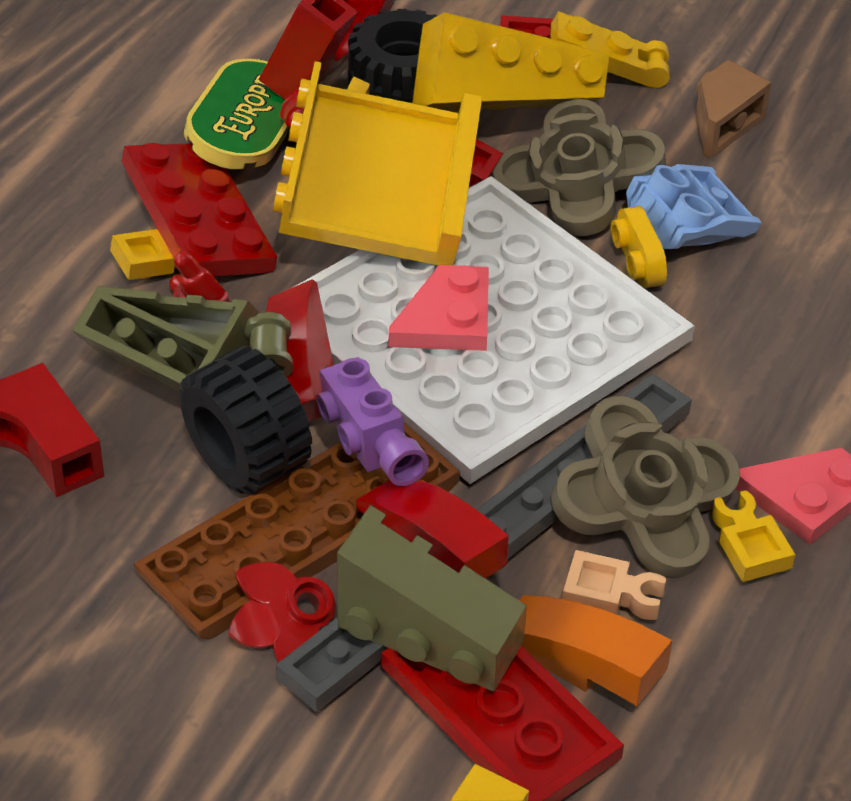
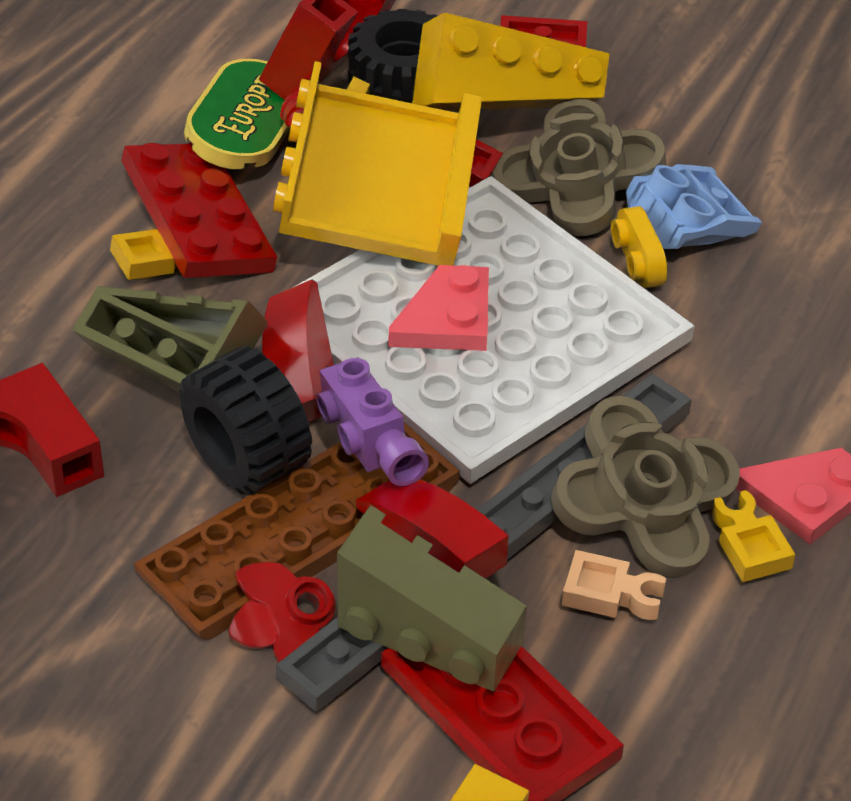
(195, 280): red piece -> none
(269, 335): olive bush -> none
(594, 646): orange slope -> none
(628, 57): yellow plate -> none
(729, 105): medium nougat slope -> none

